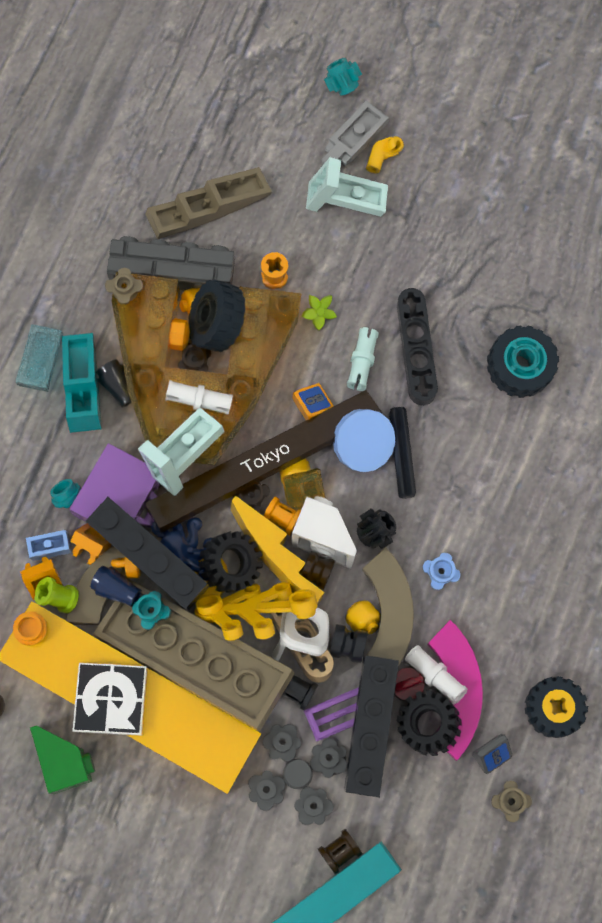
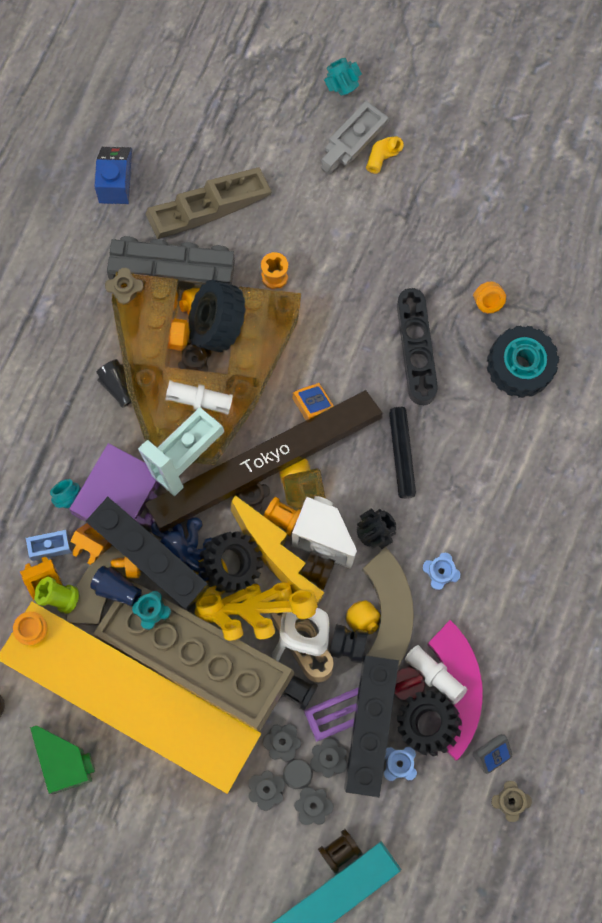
(39, 358): clear light blue plate -> none
(81, 383): teal slope -> none
(110, 699): tile -> none
(113, 175): none -> blue slope
(319, 311): lime plant -> none
(345, 190): light aqua bracket -> none
(362, 359): light aqua pin -> none
(364, 440): light blue tile -> none
(407, 770): none -> light blue plate
(489, 297): none -> light orange tile
(547, 715): black wheel -> none

